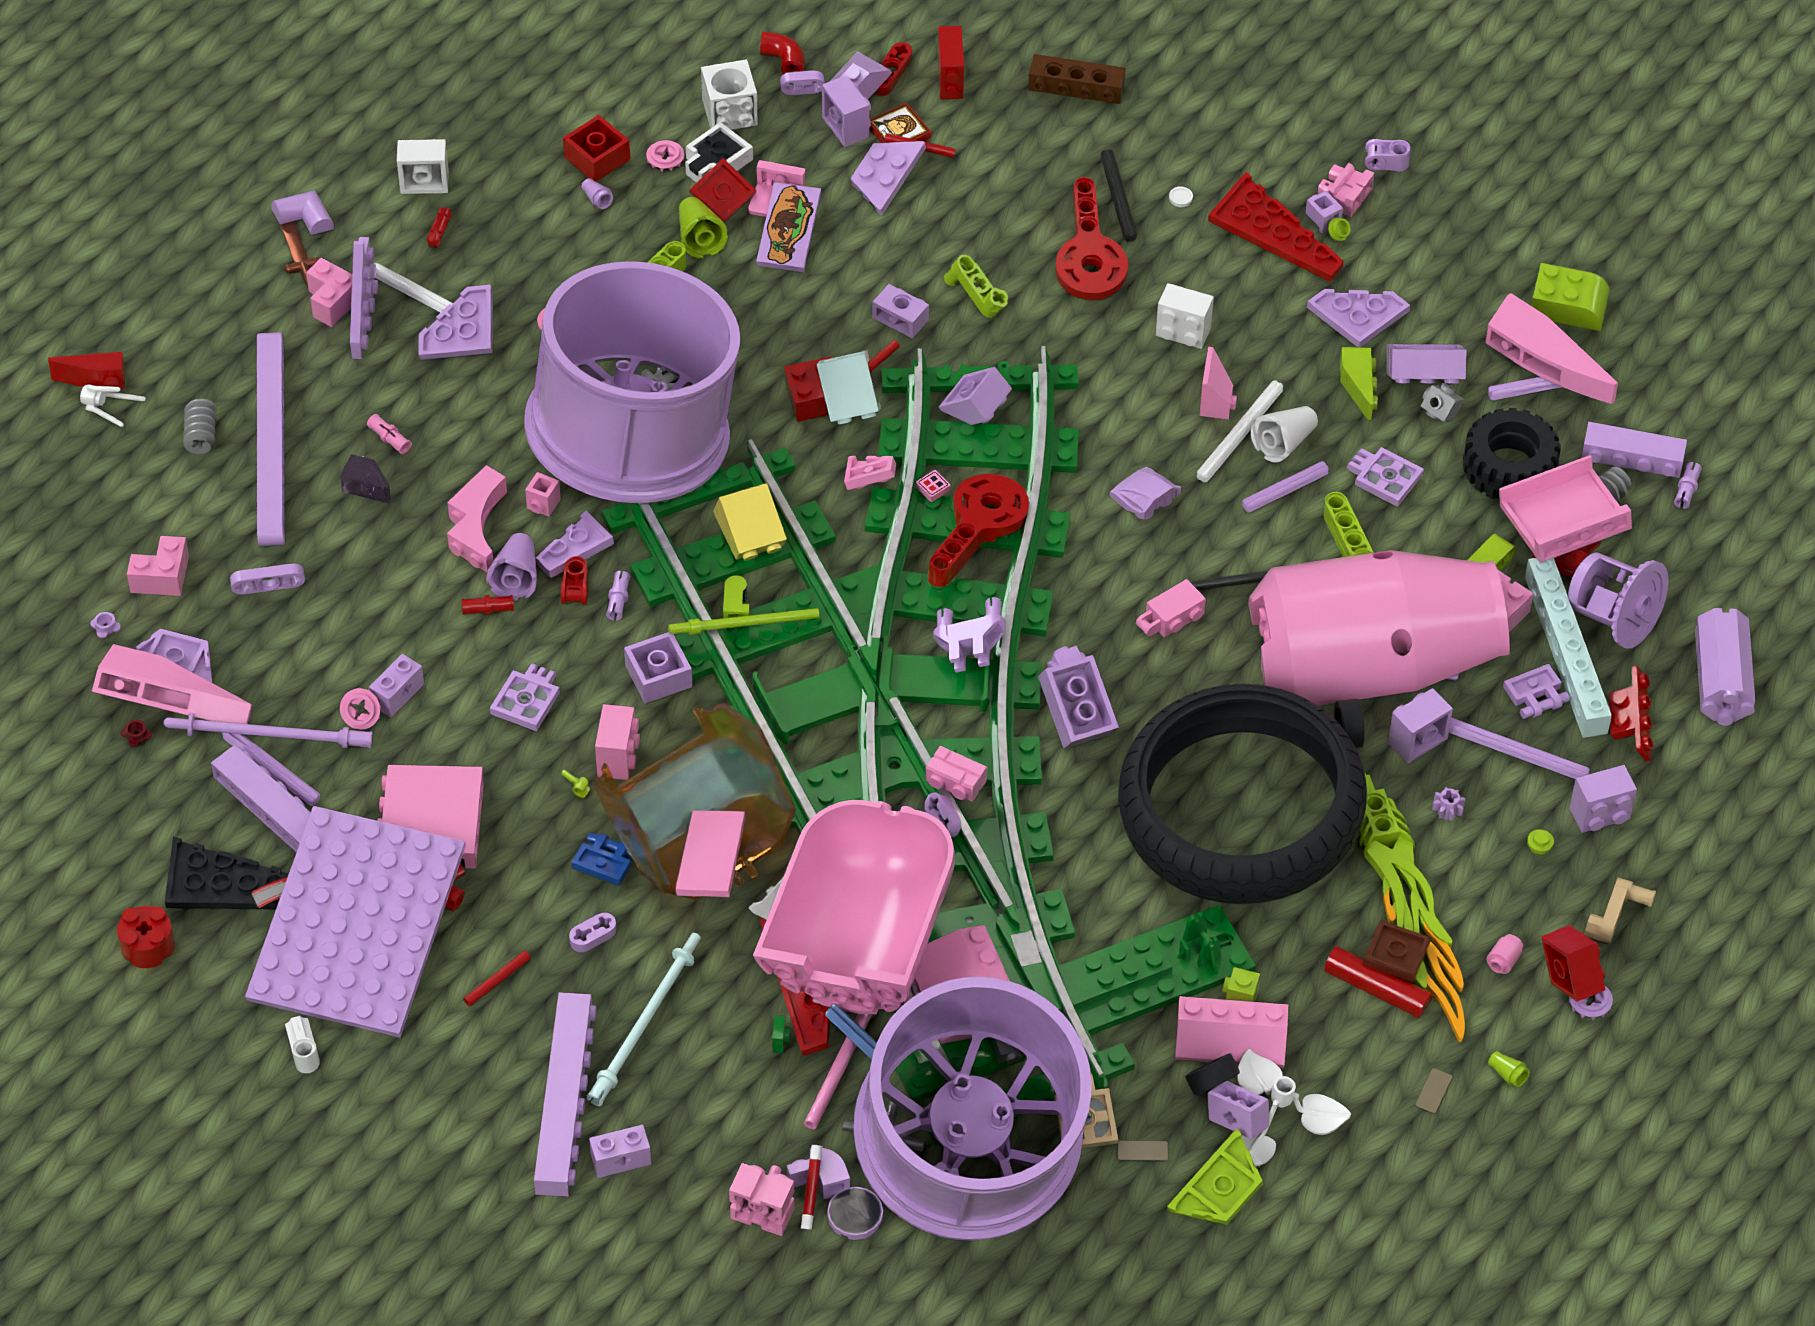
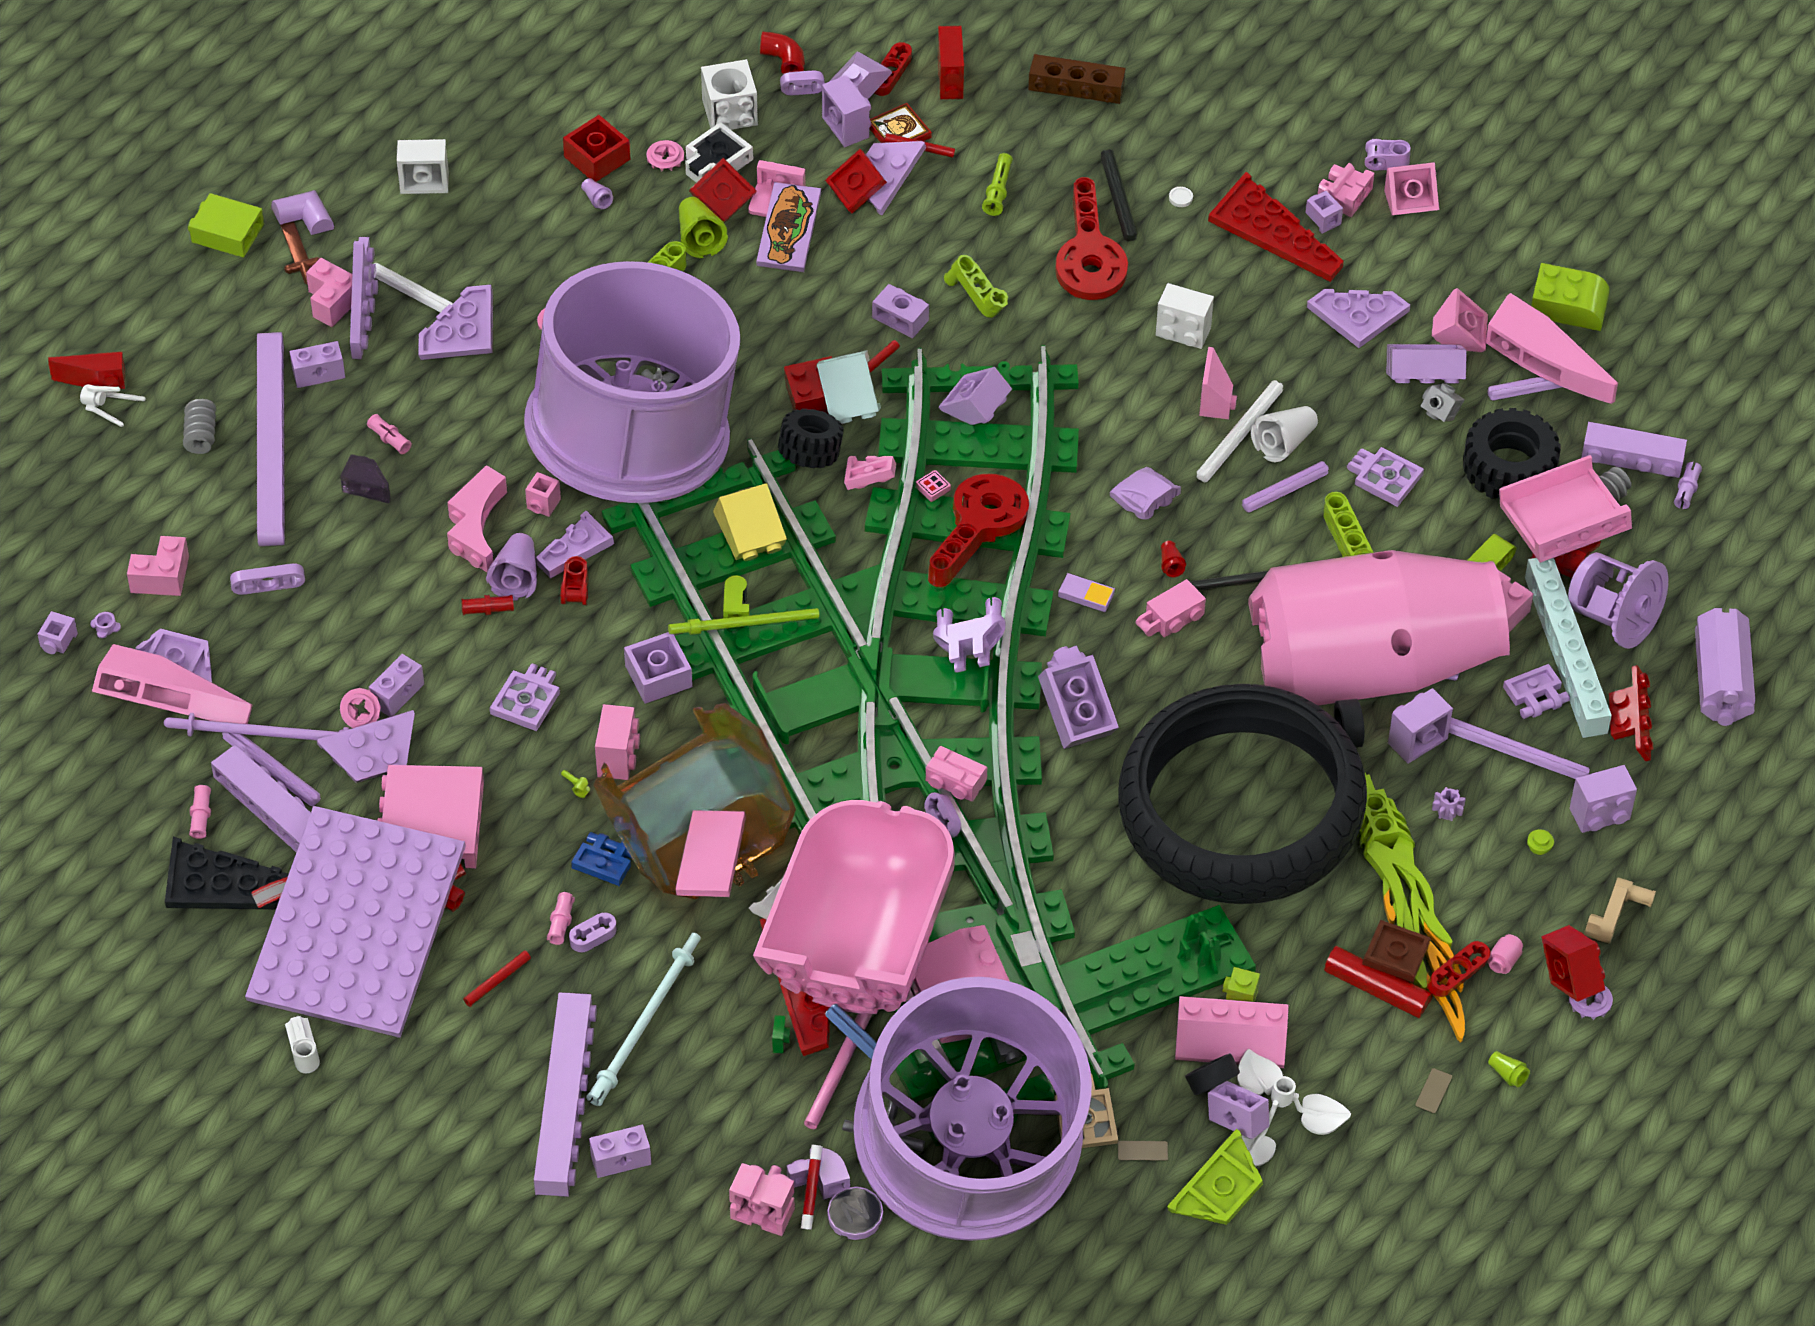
(57, 633): none -> lavender brick
(134, 727): dark red plate -> none
(145, 936): red brick -> none
(200, 811): none -> bright pink pin
(226, 225): none -> lime brick
(317, 364): none -> lavender brick
(371, 747): none -> lavender wing
(438, 227): red axle -> none
(560, 918): none -> bright pink pin
(618, 595): lavender pin -> none
(810, 438): none -> black tyre
(856, 181): none -> red tile
(1003, 165): none -> lime pin
(1086, 592): none -> lavender tile
(1172, 561): none -> red cone
(1339, 229): lime plate -> none
(1357, 378): lime slope -> none
(1411, 188): none -> bright pink slope
(1454, 978): none -> red beam
(1461, 323): none -> bright pink slope

